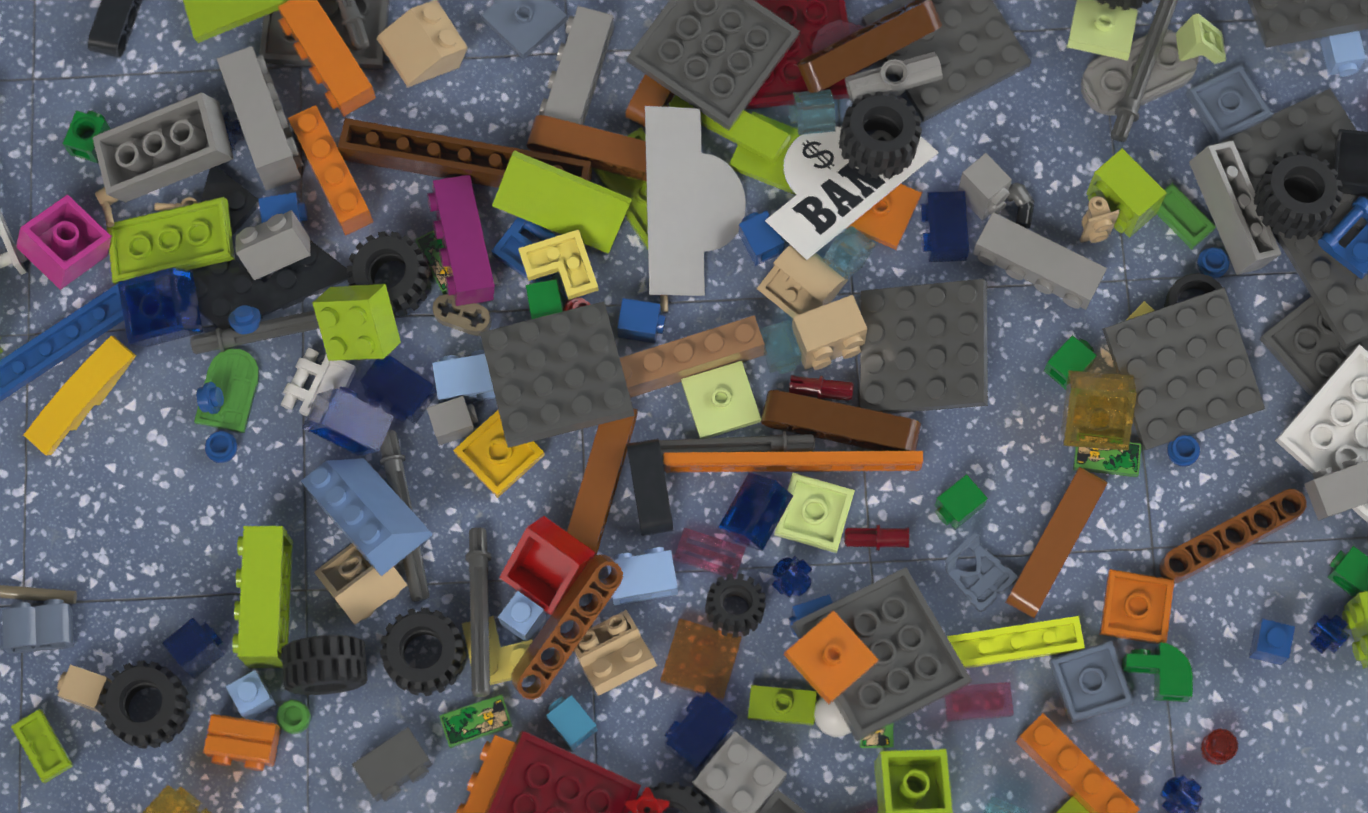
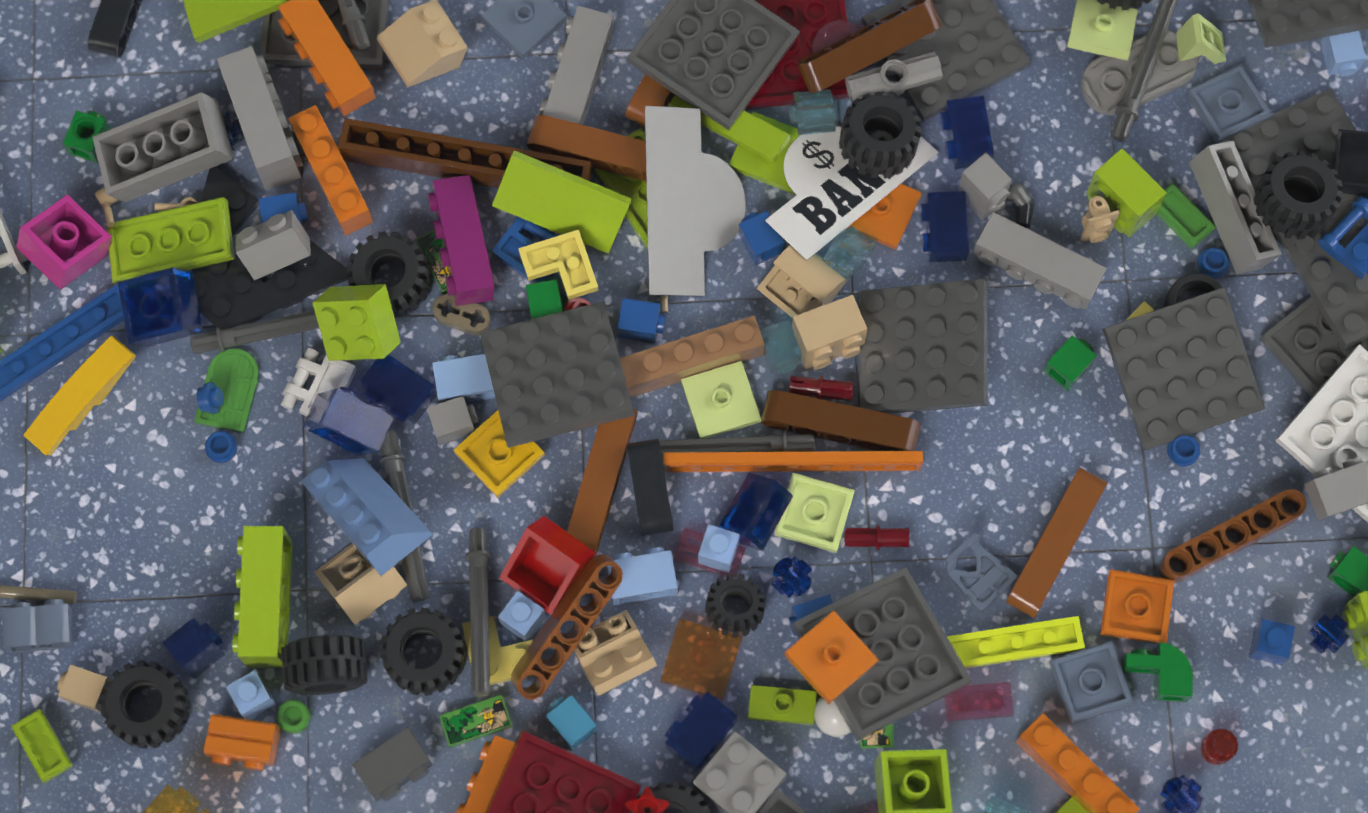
(245, 319): blue plate -> none
(718, 548): none -> light blue brick
(960, 502): green brick -> none
(967, 131): none -> clear blue brick
(1098, 410): clear yellow brick -> none
(1109, 460): tile -> none

